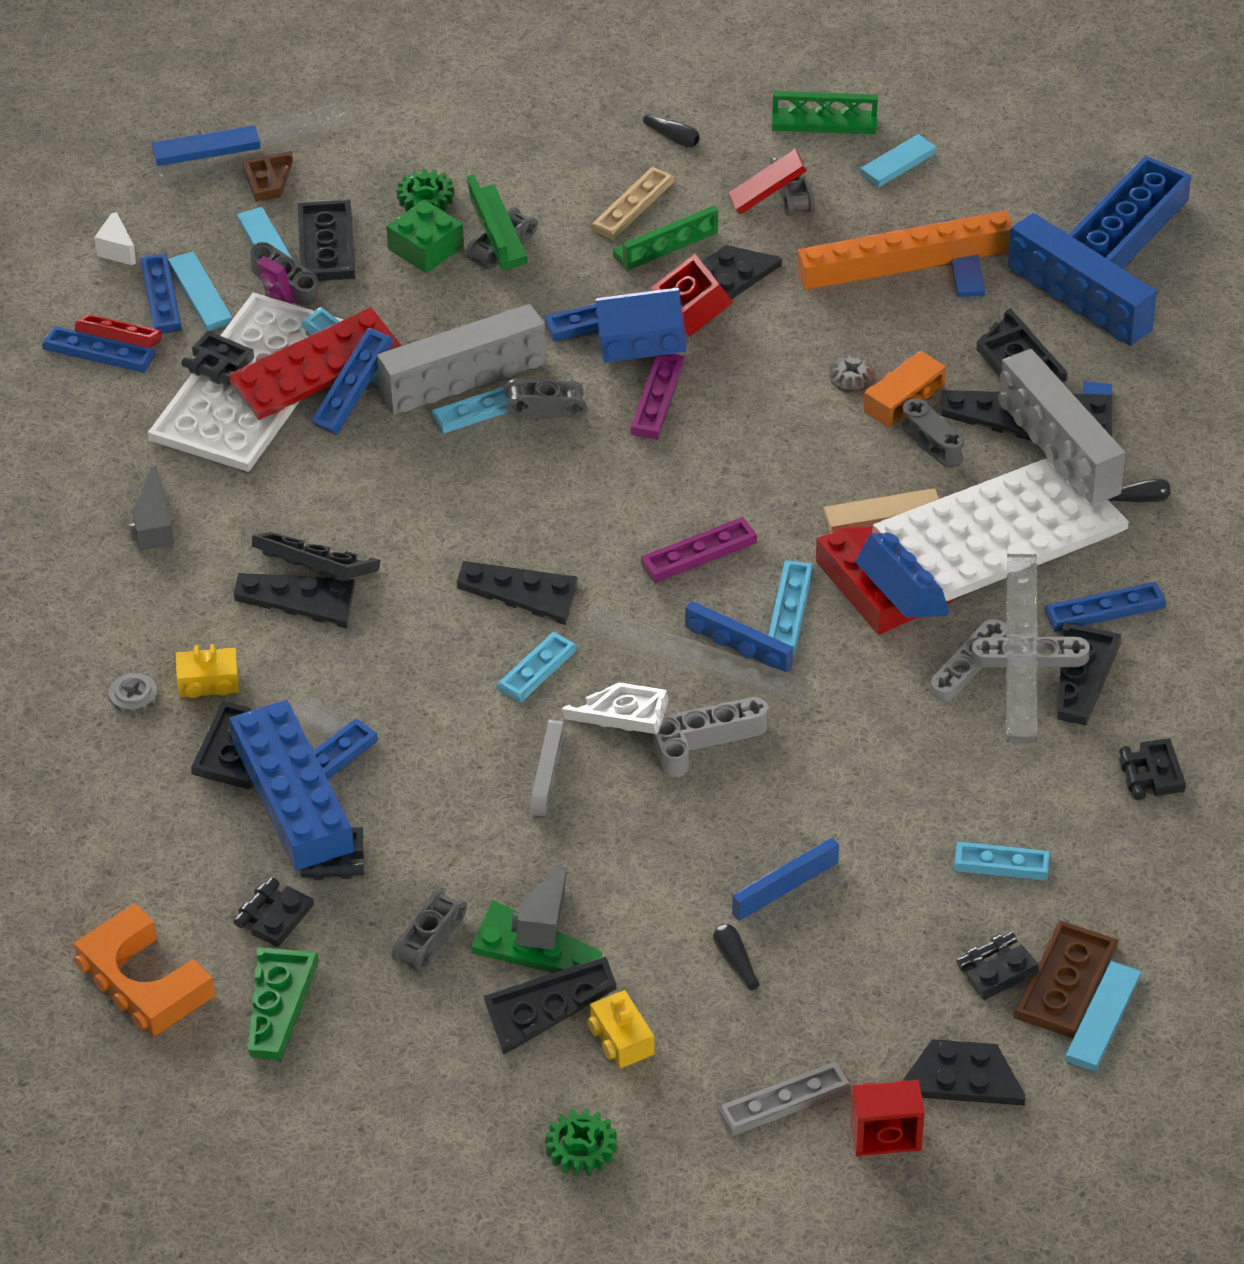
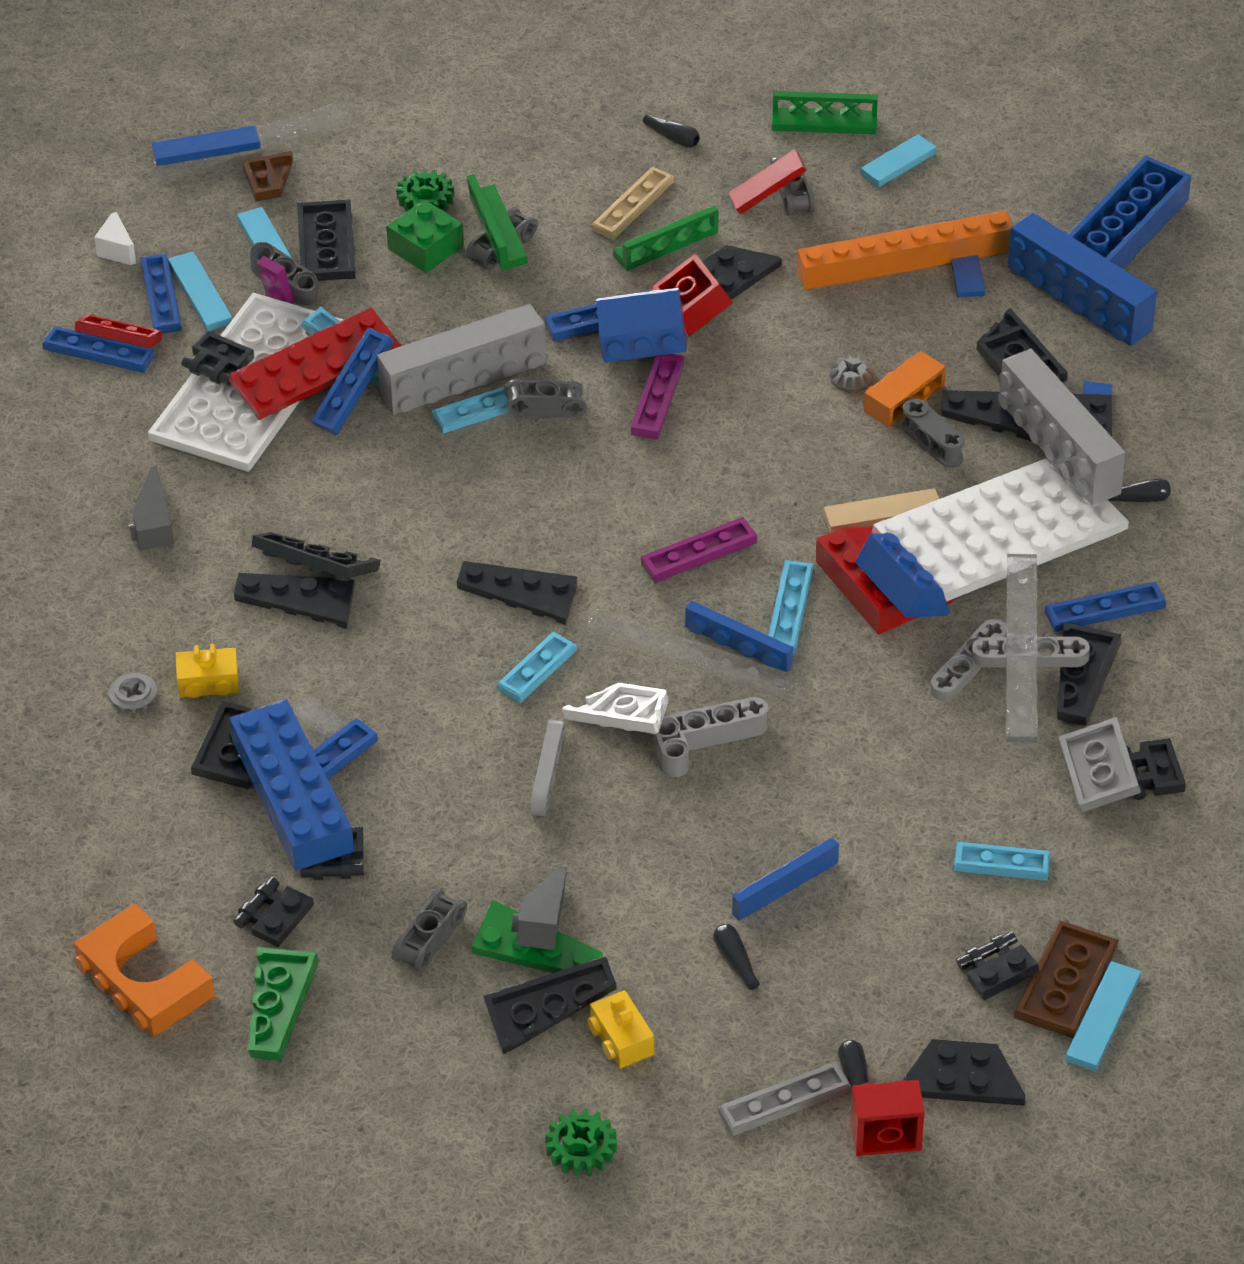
(853, 1062): none -> black piece
(1099, 764): none -> light grey plate

